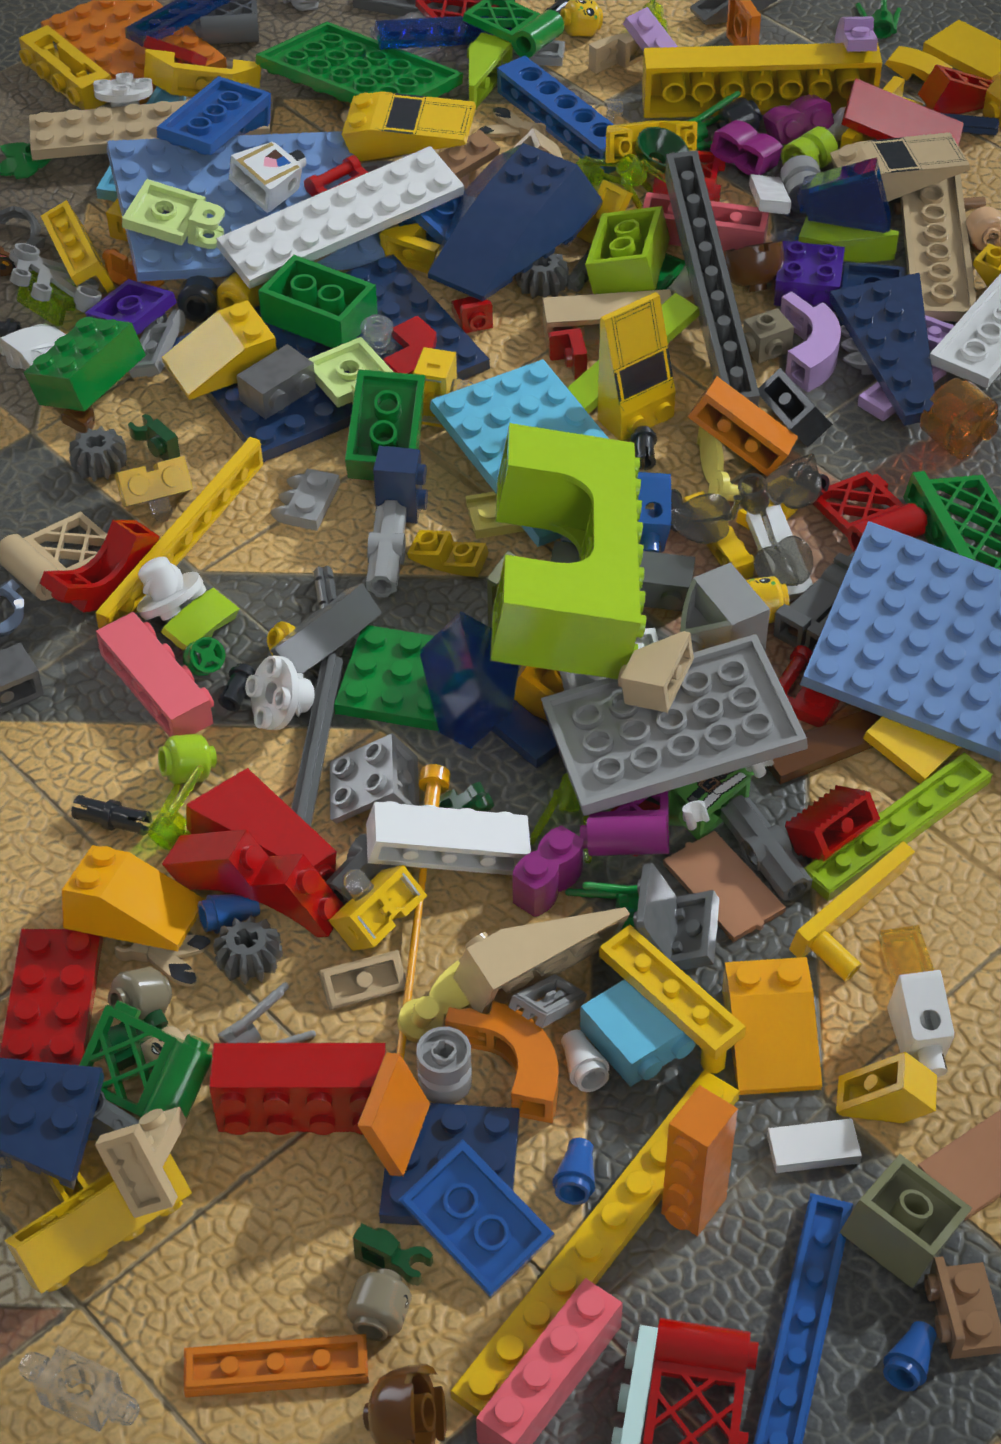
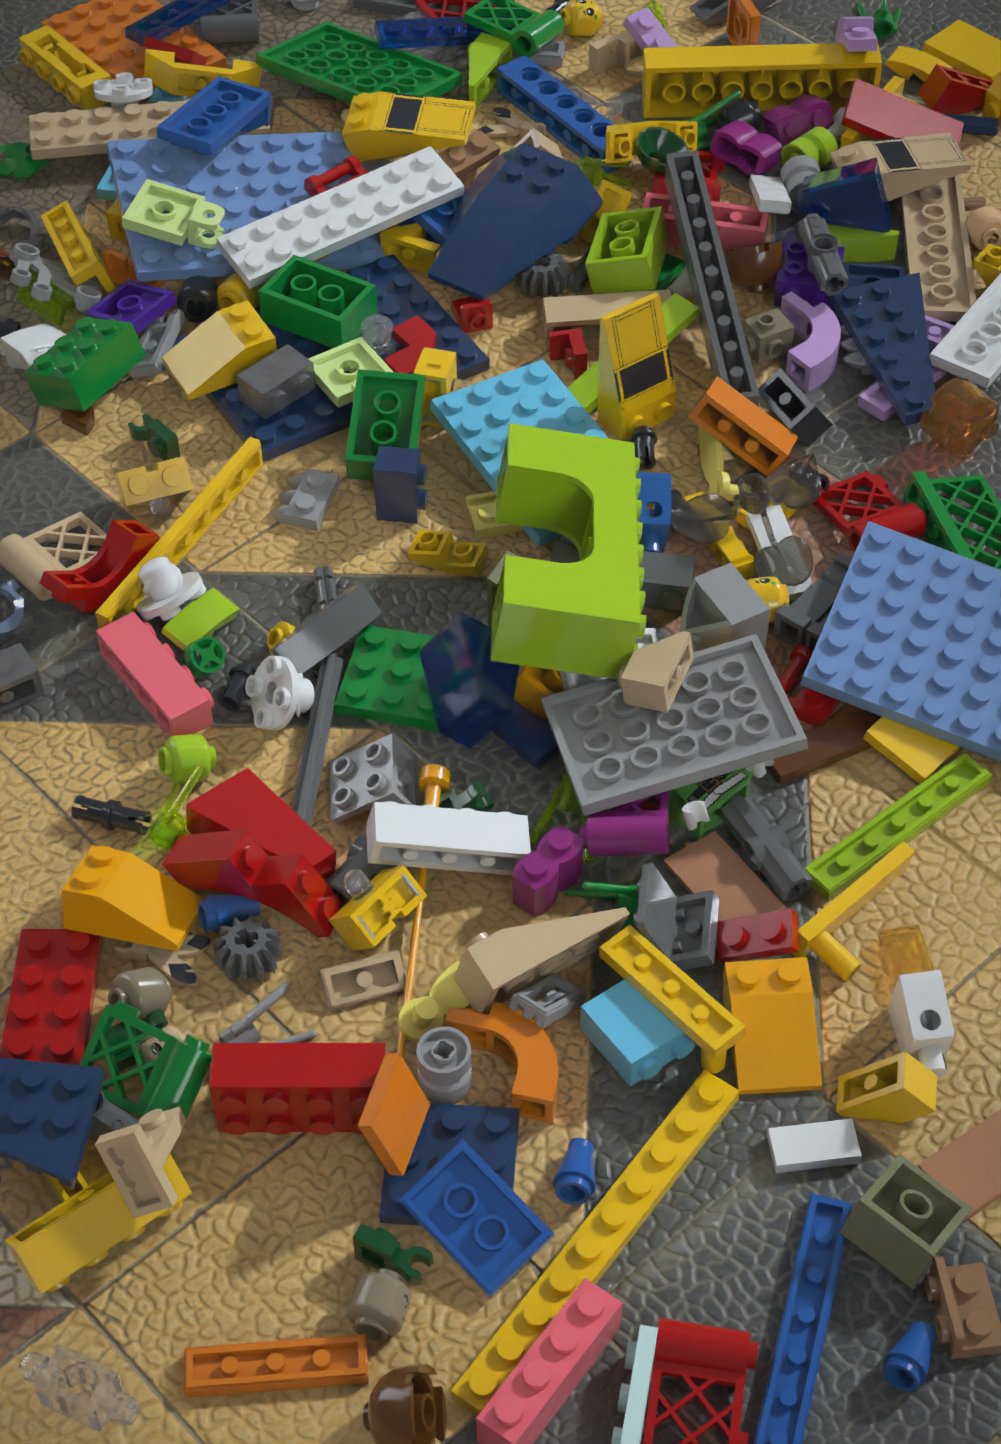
(97, 453): dark grey gear -> none
(267, 174): white torso -> none
(386, 548): light grey piece -> none
(585, 1064): white cone -> none
(635, 174): clear neon green plant -> none
(698, 1160): orange brick -> none
(757, 936): none -> red plate
(822, 254): none -> dark grey piece
(832, 822): red brick -> none

